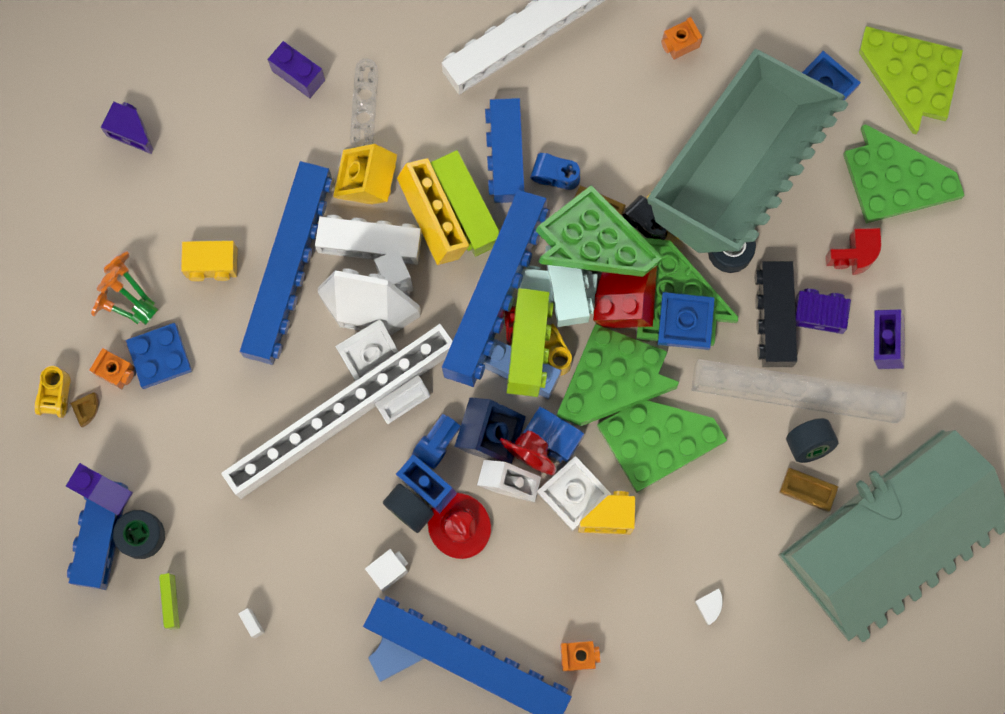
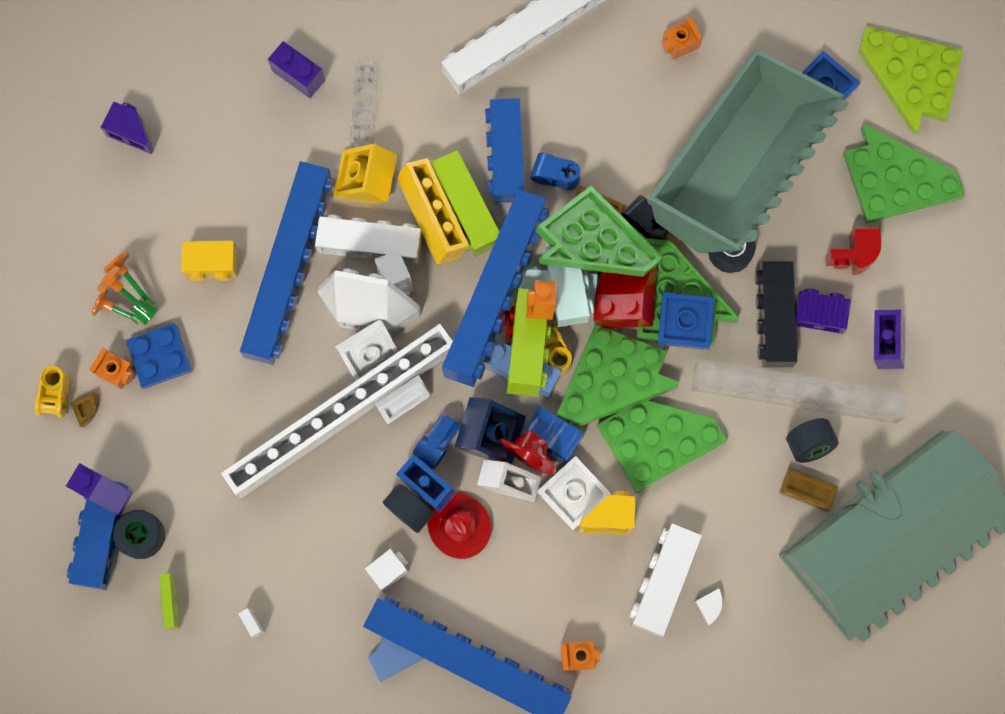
(541, 300): none -> orange brick
(666, 580): none -> white brick

